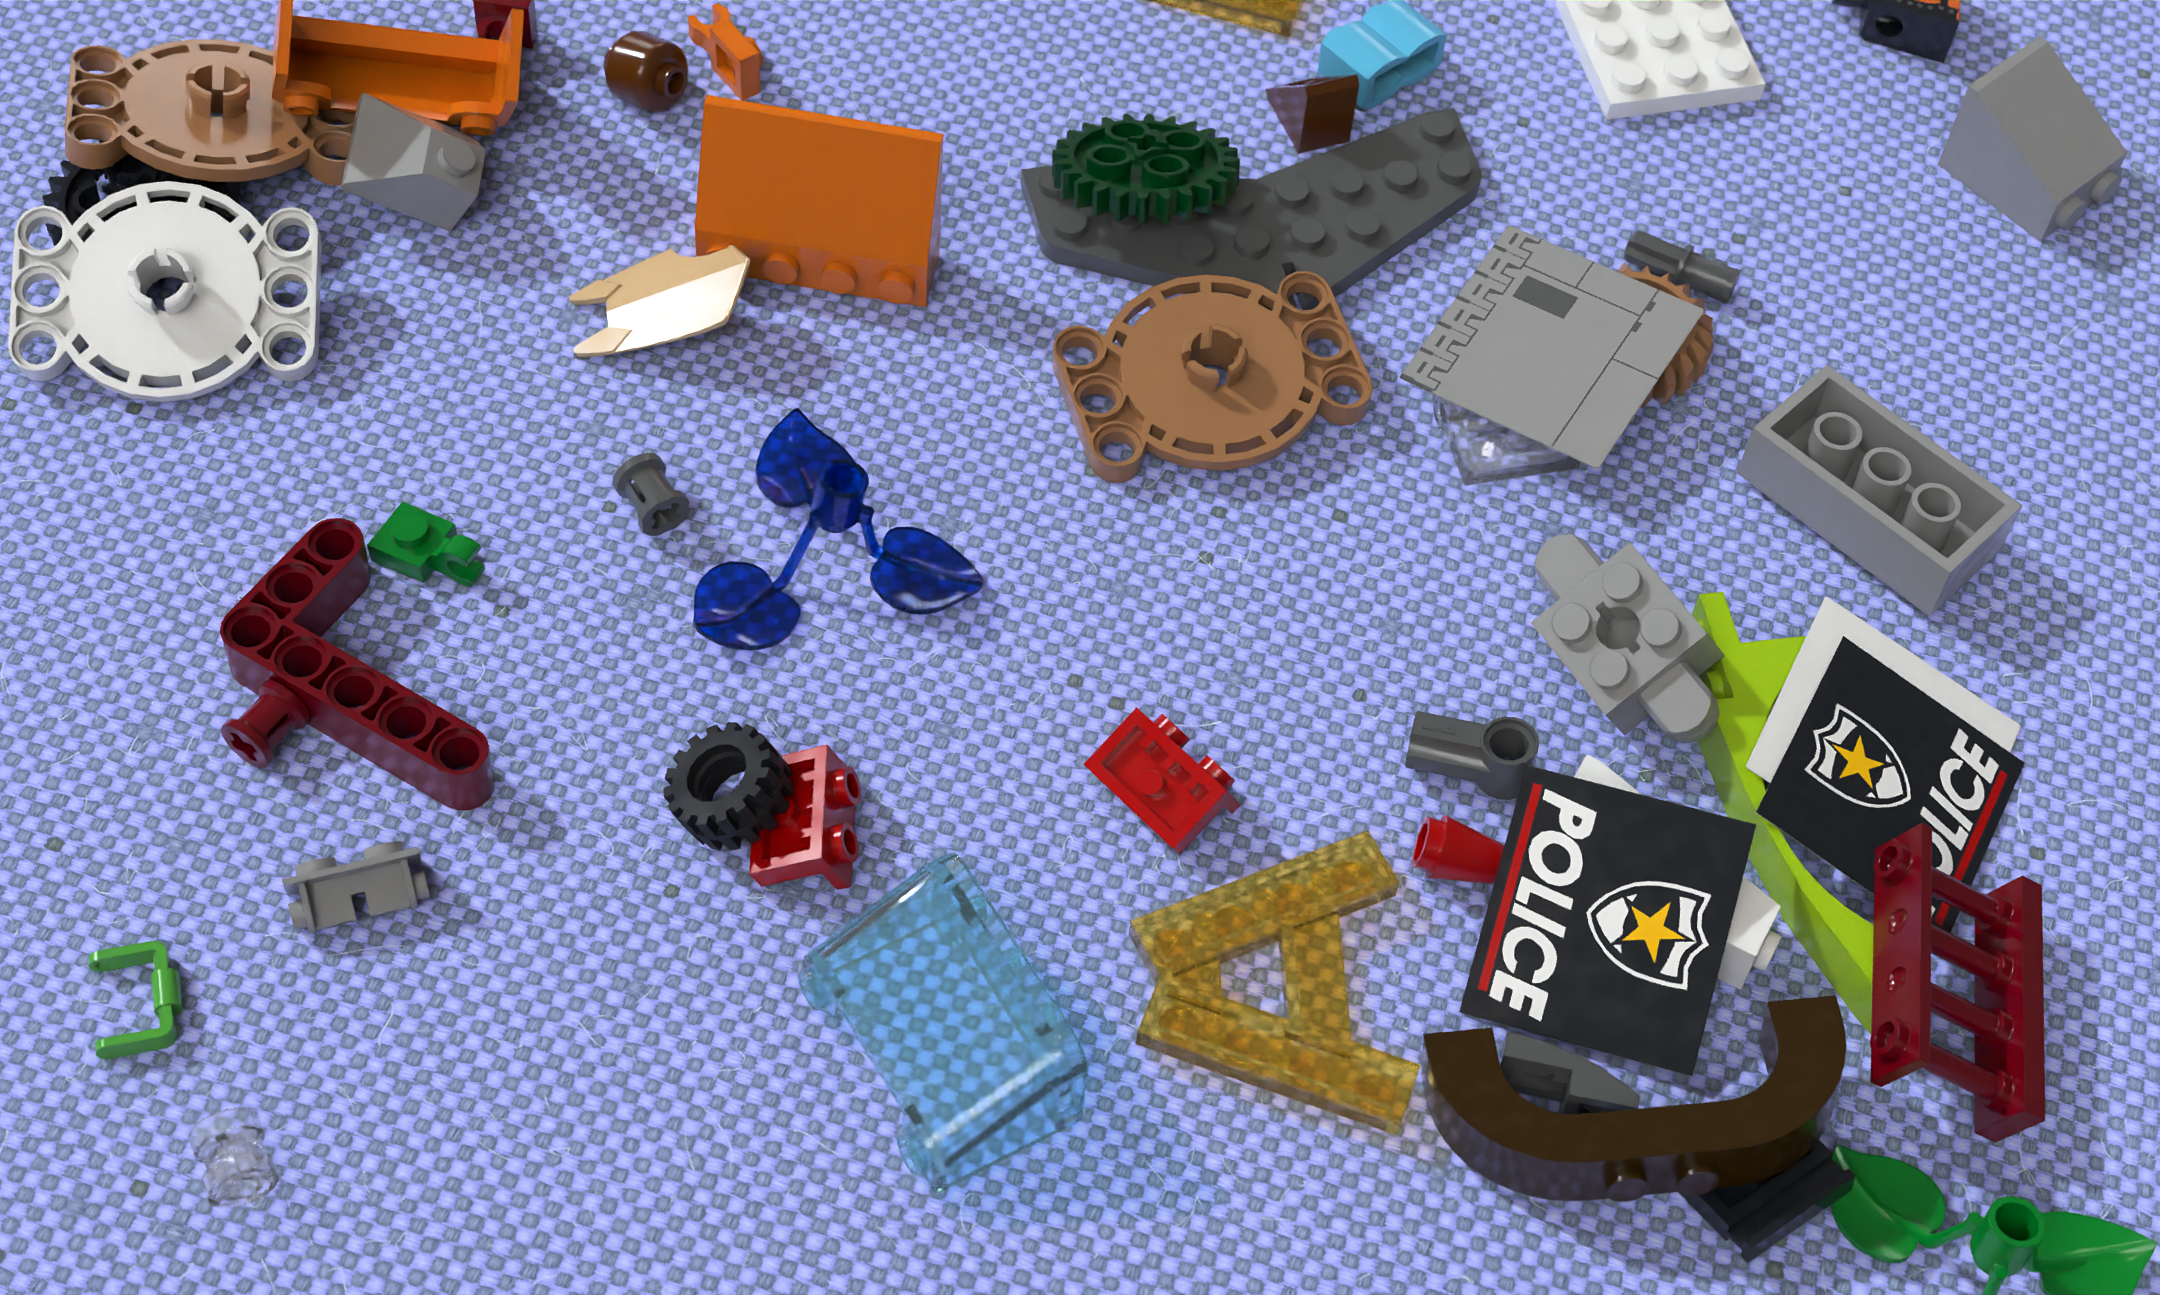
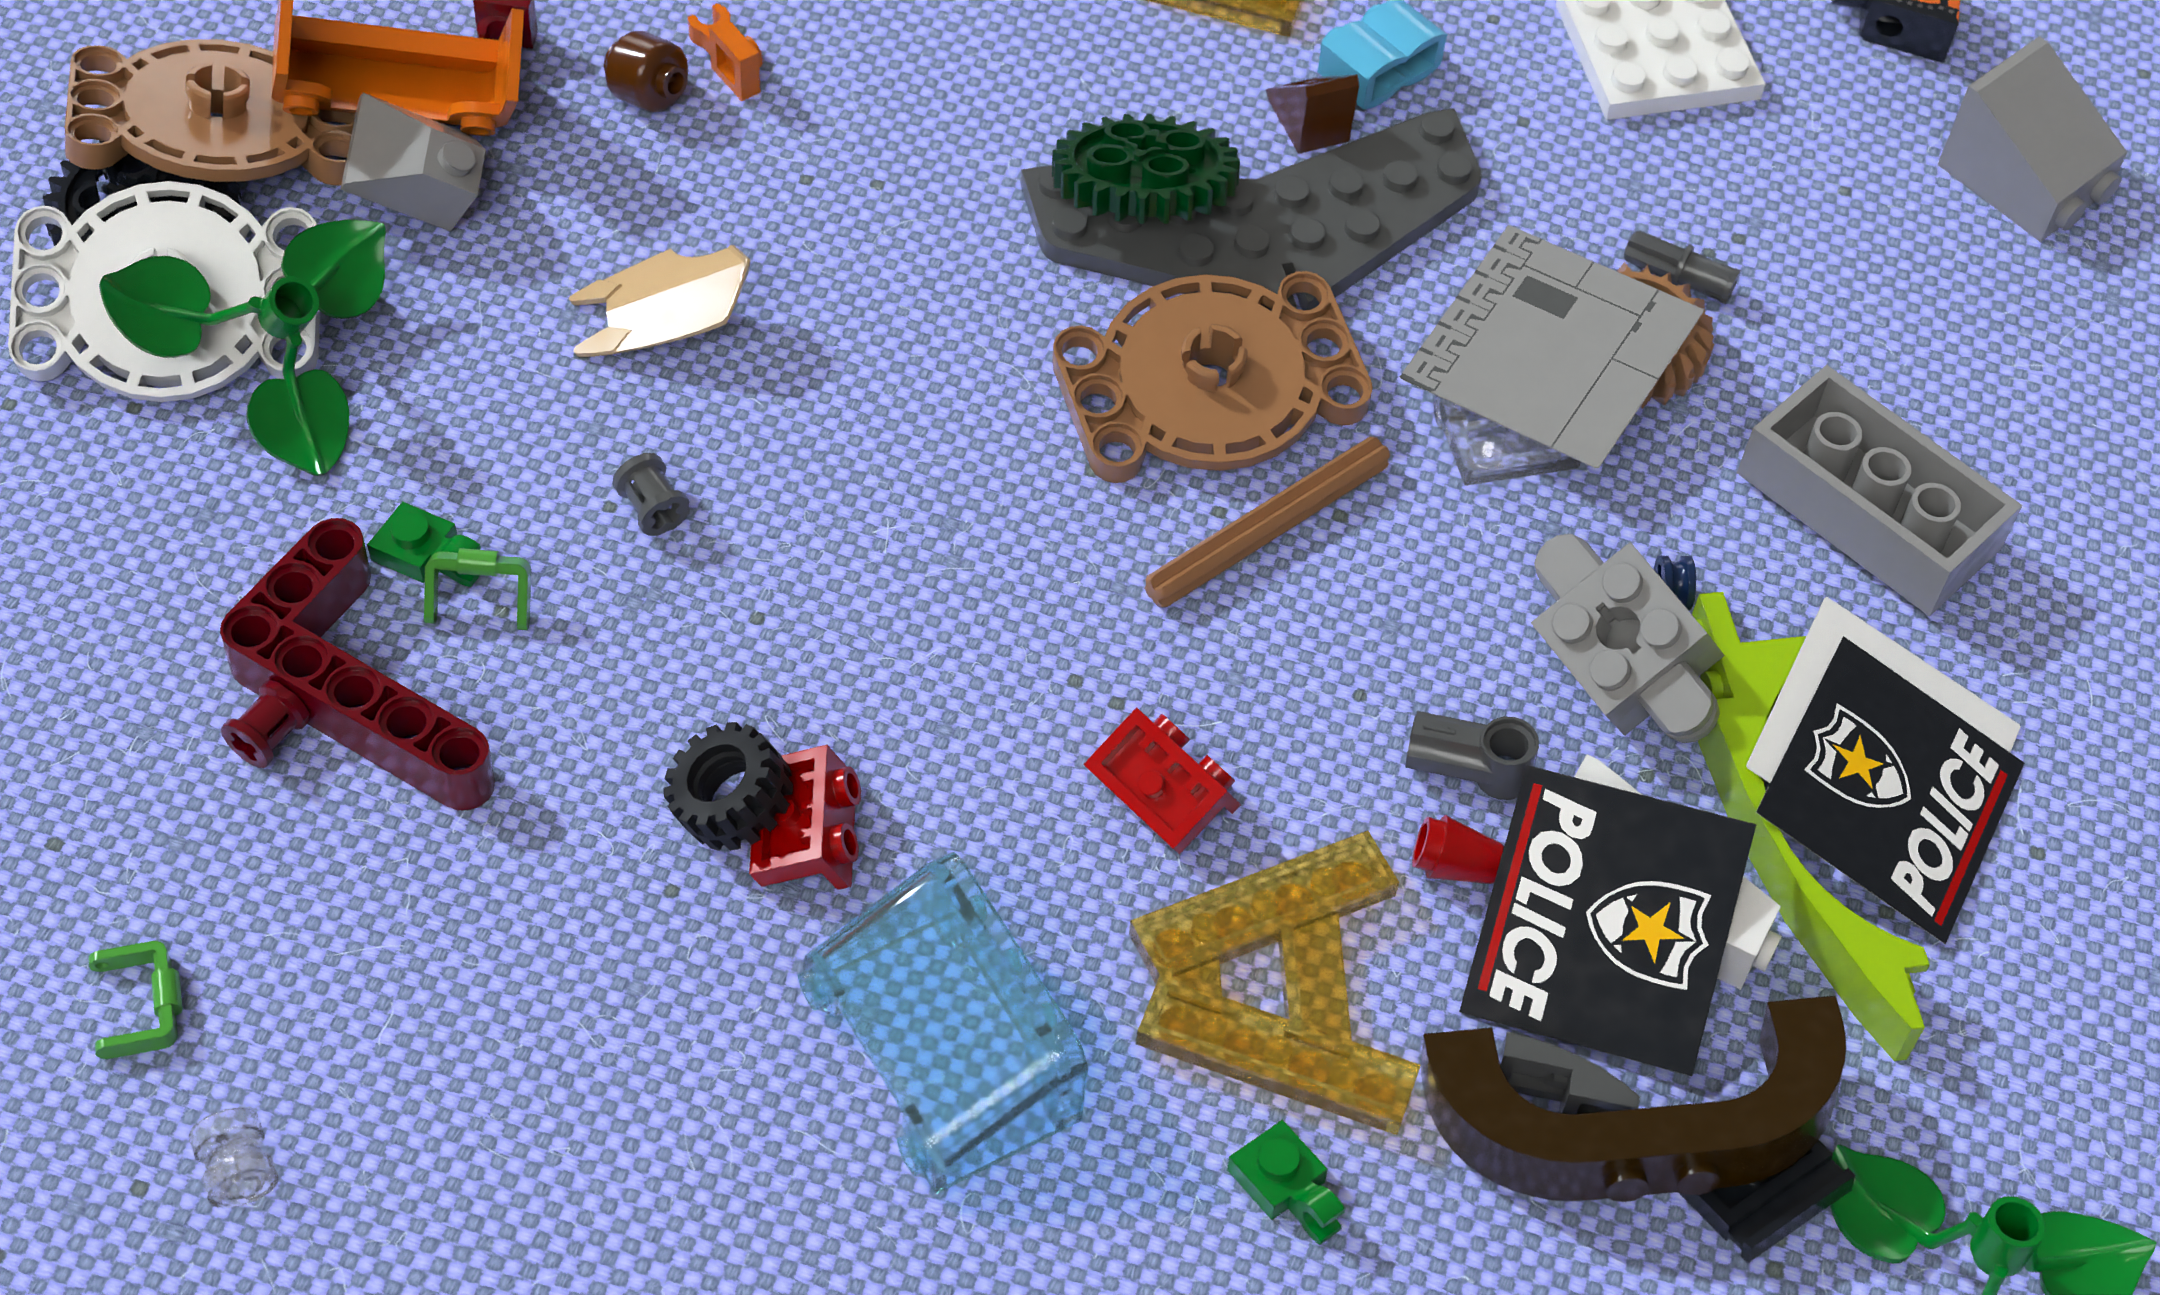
(325, 269): none -> green plant
(329, 888): light grey hinge -> none
(478, 563): none -> bright green piece
(803, 465): clear blue plant -> none
(821, 199): orange slope -> none
(1266, 522): none -> medium nougat axle
(1286, 1175): none -> green plate
(1679, 577): none -> dark blue bush
(2007, 976): dark red fence -> none

